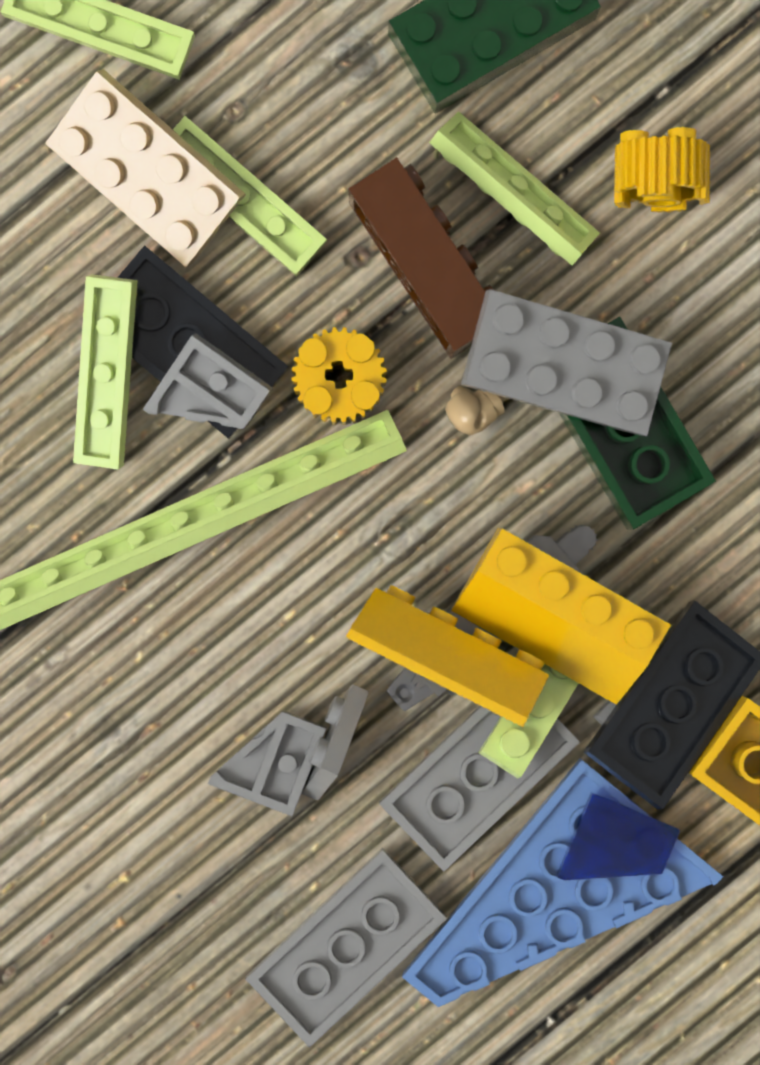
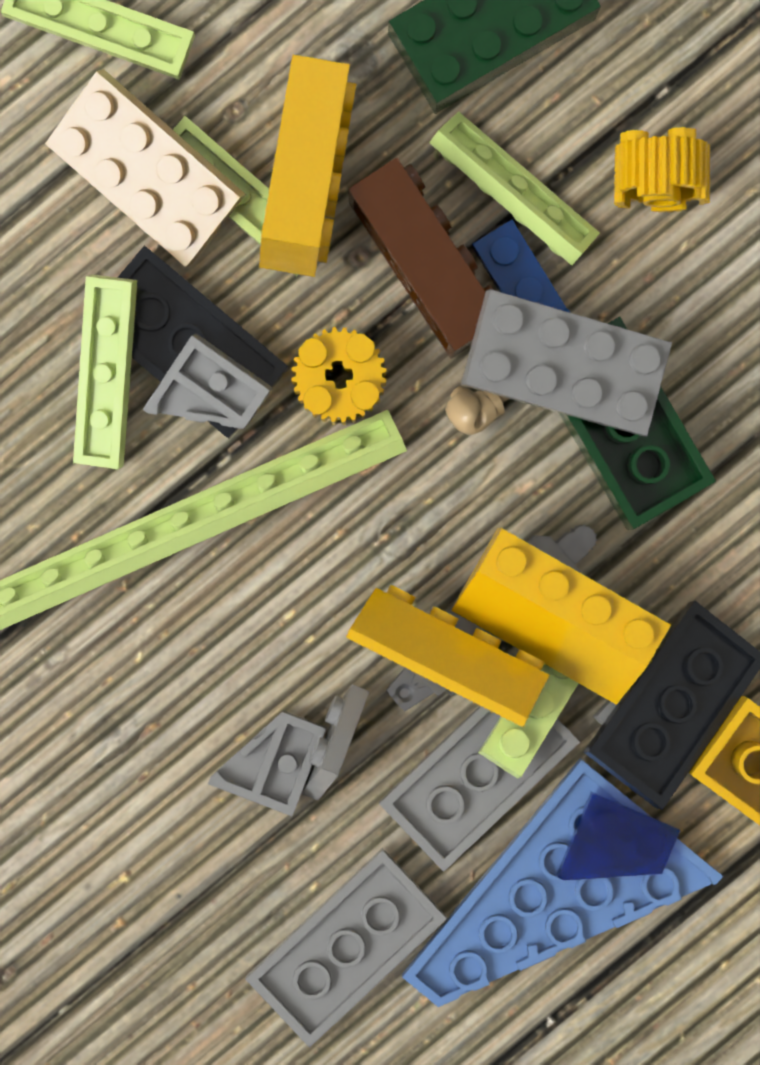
(307, 166): none -> yellow brick
(515, 267): none -> blue plate

